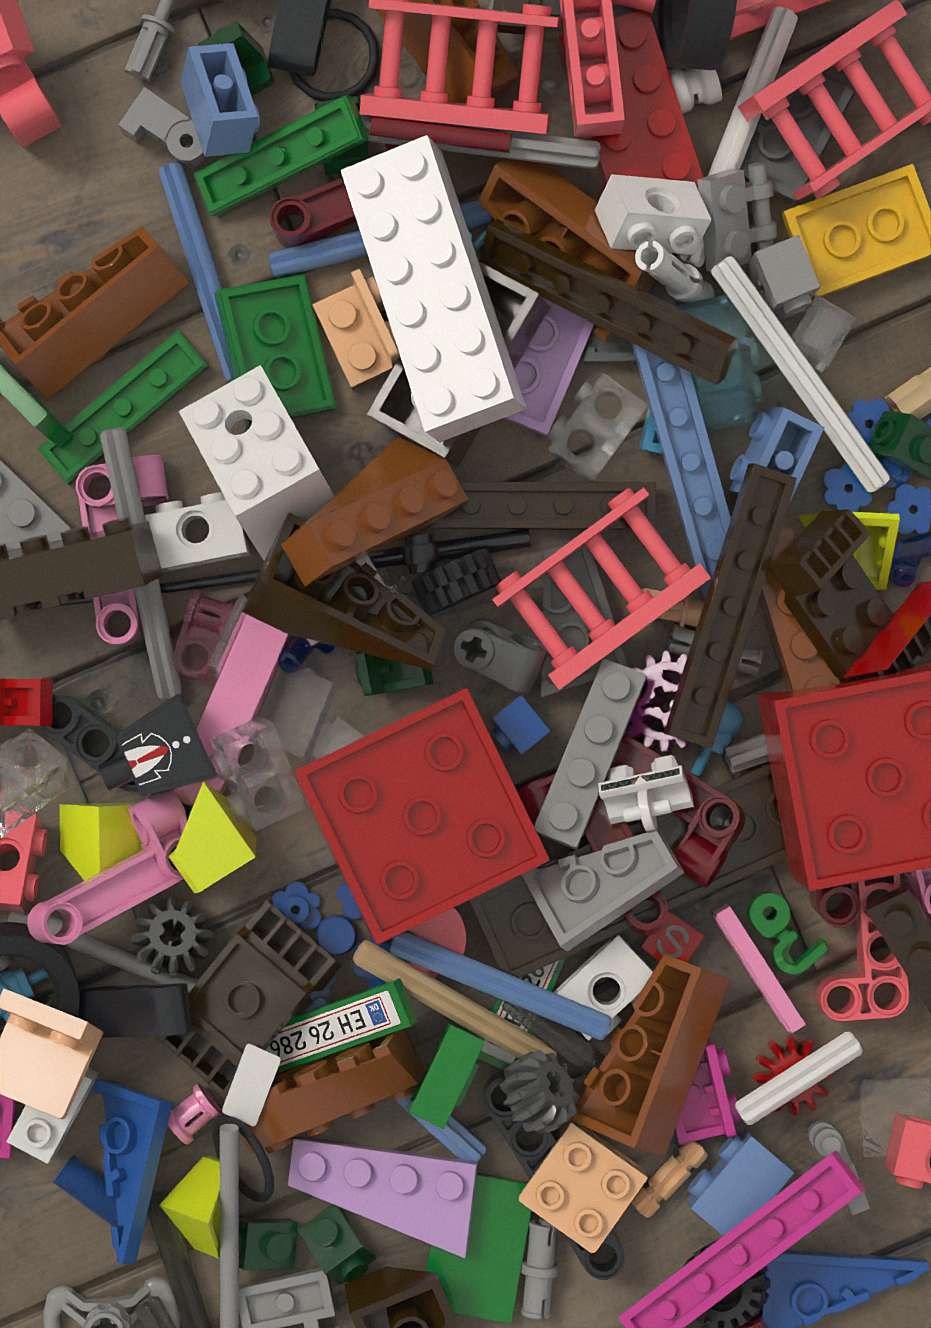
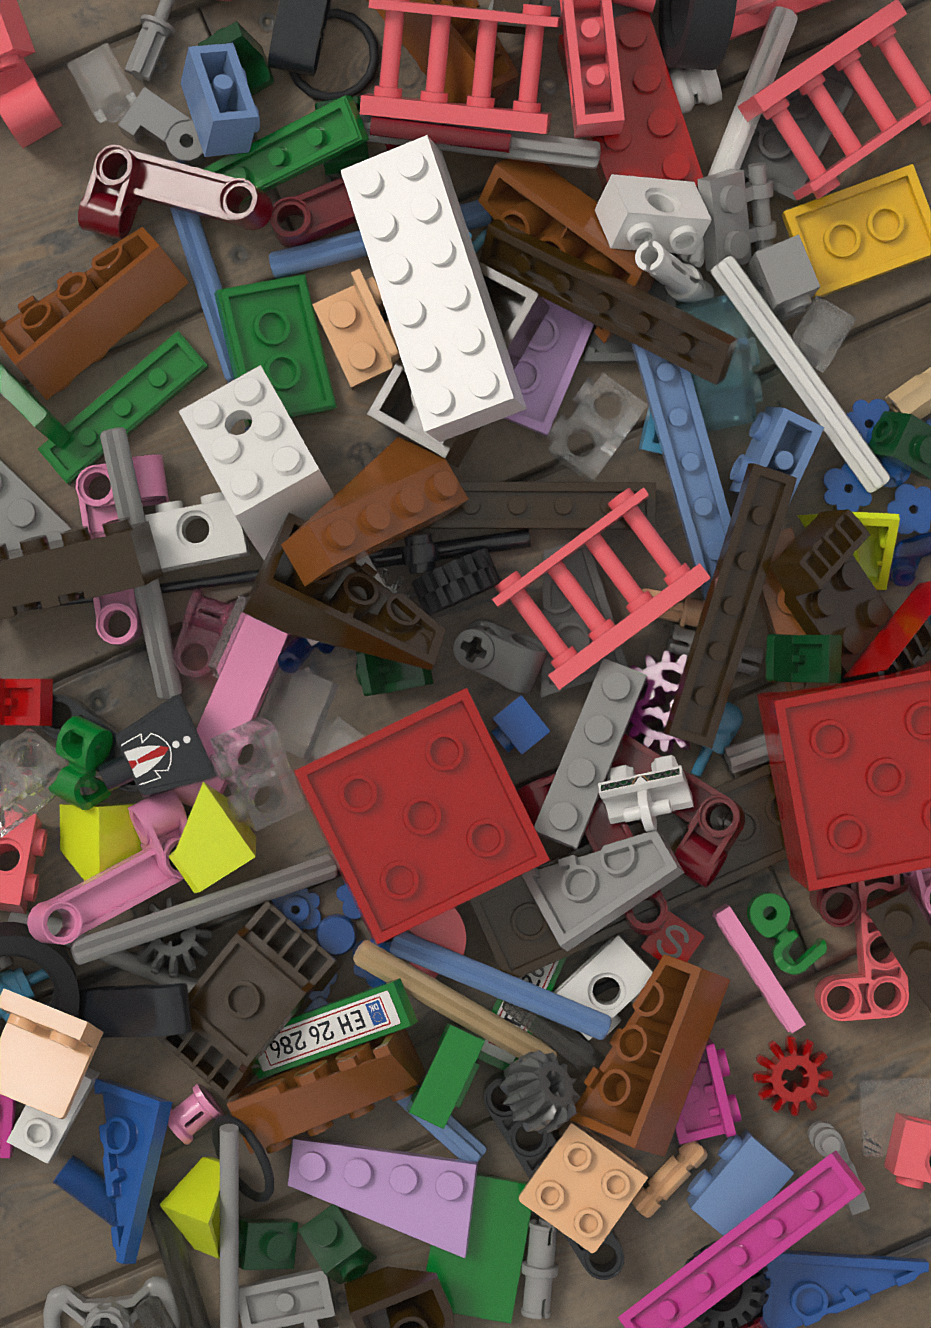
(84, 747): none -> green leg
(103, 84): none -> clear brick
(113, 202): none -> piece
(203, 909): none -> light grey axle
(251, 1084): white sticker -> none
(798, 1078): white axle -> none
(803, 658): none -> dark green bracket

